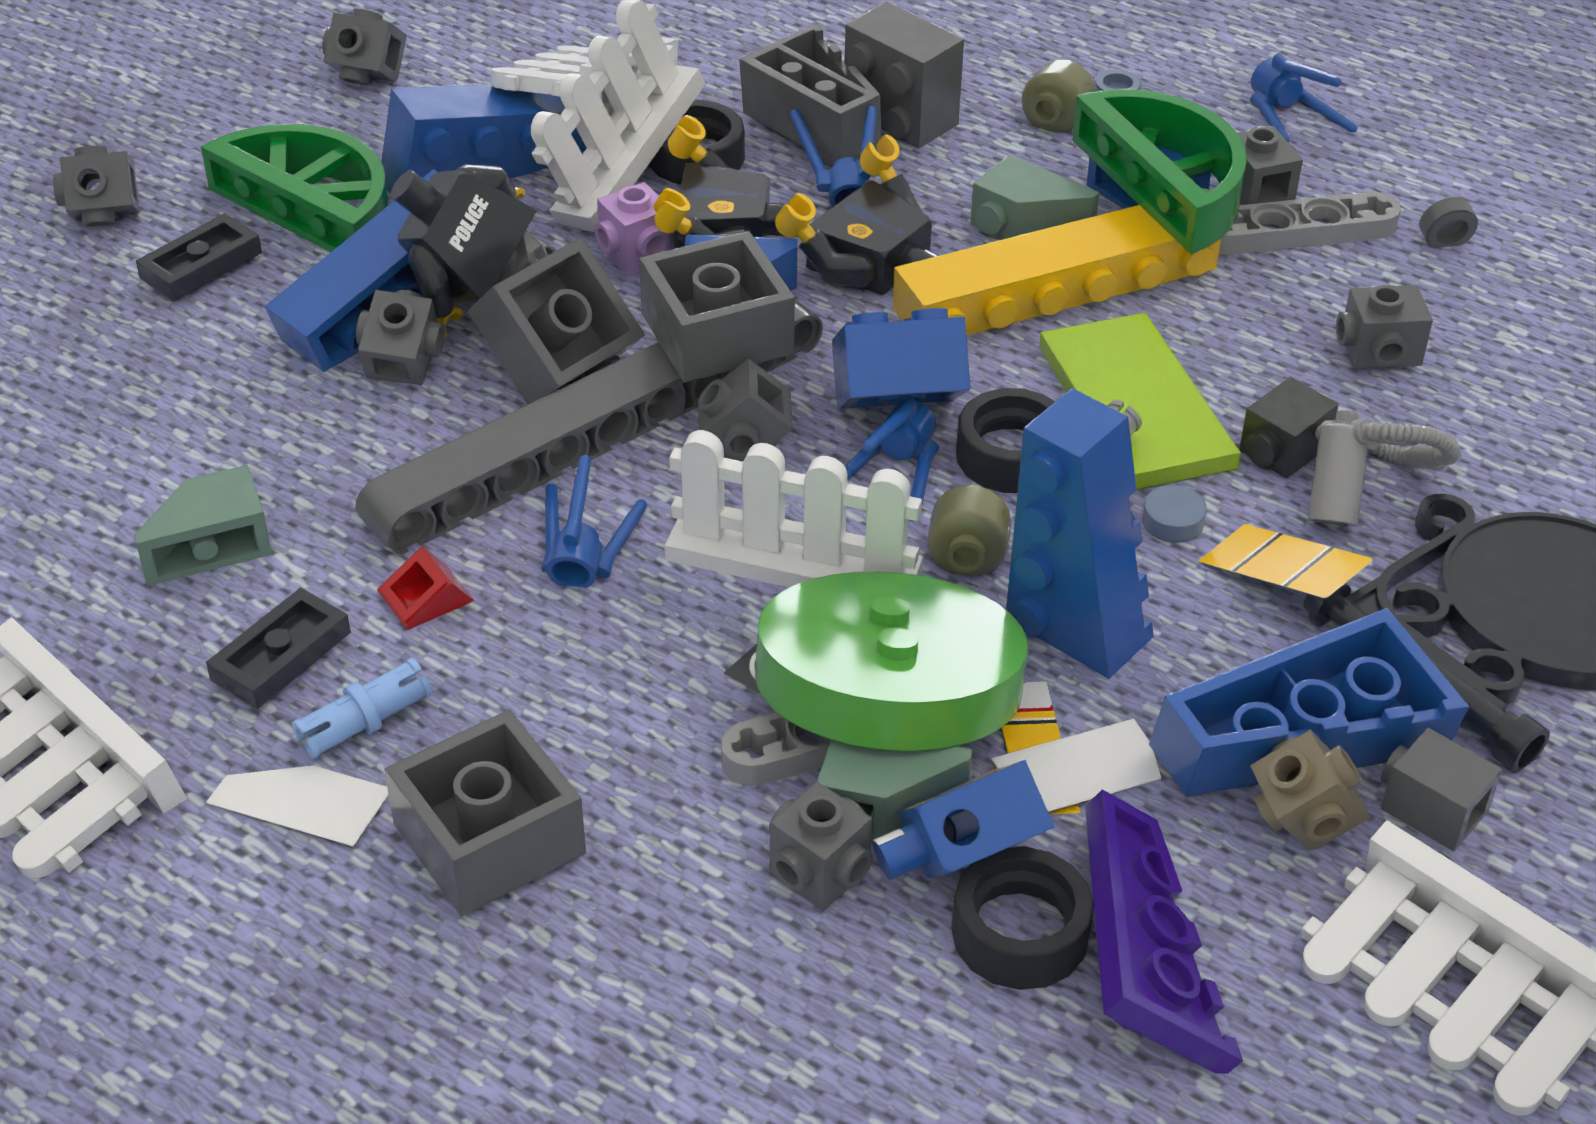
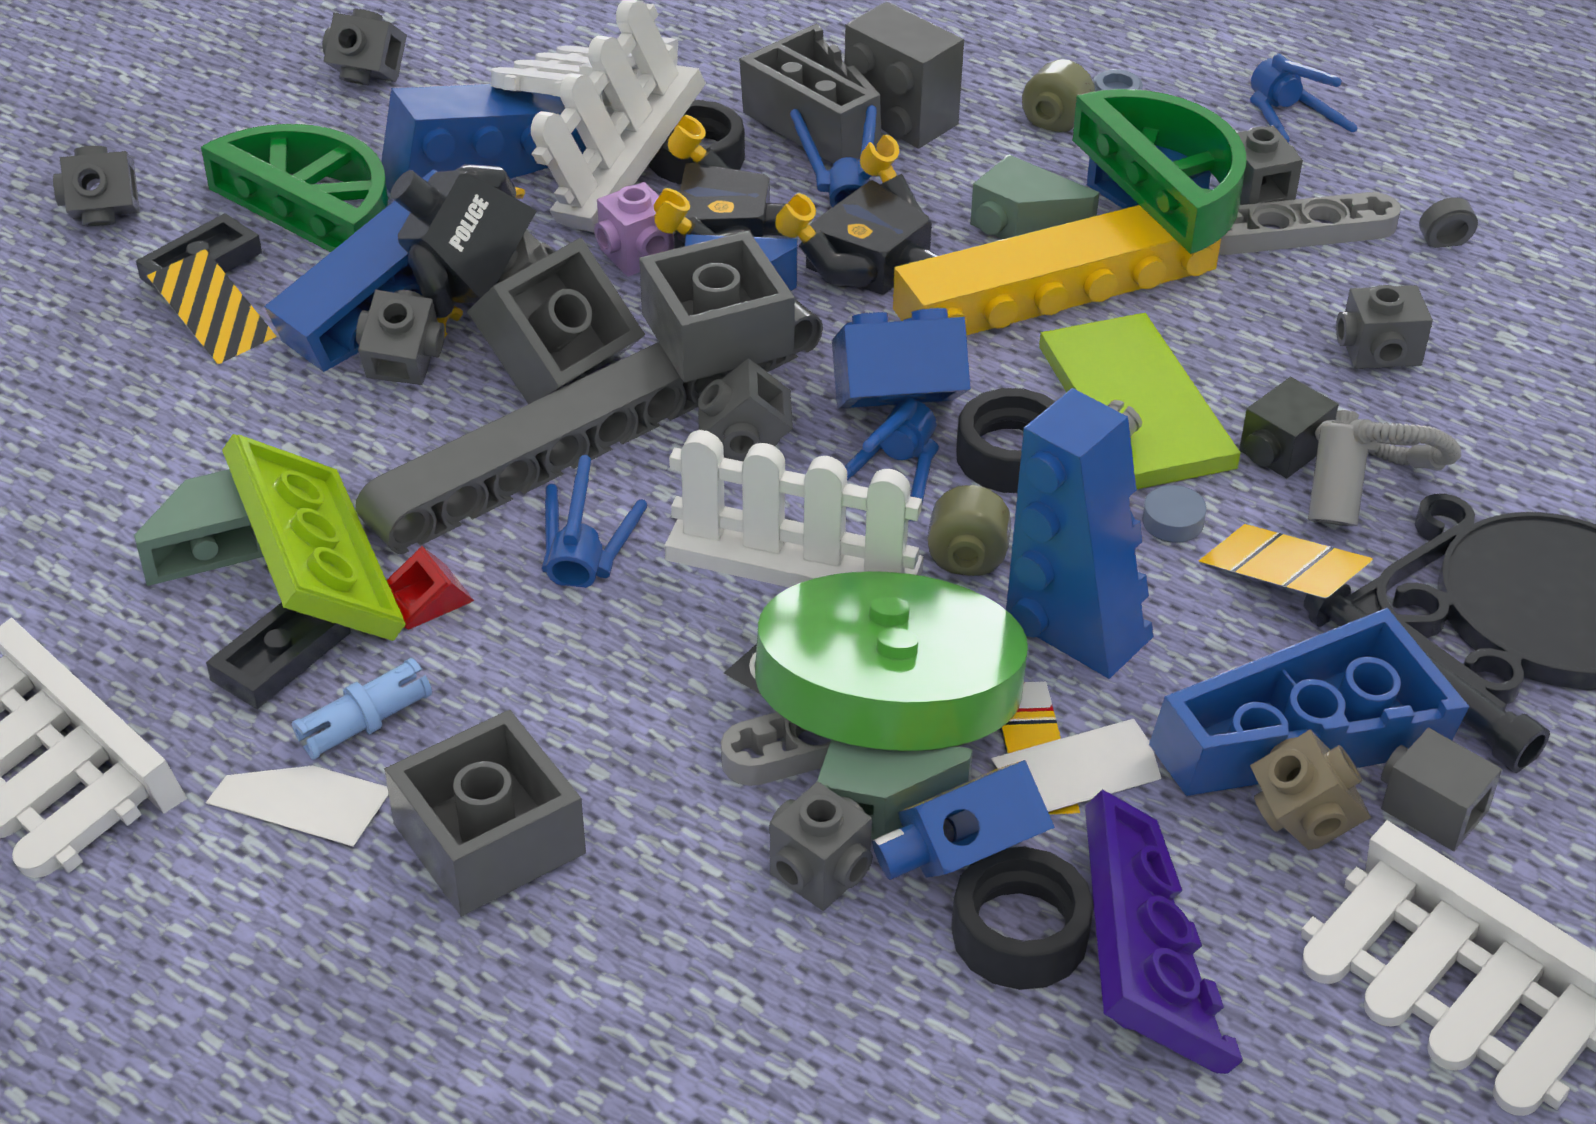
(211, 306): none -> sticker
(312, 538): none -> lime tile

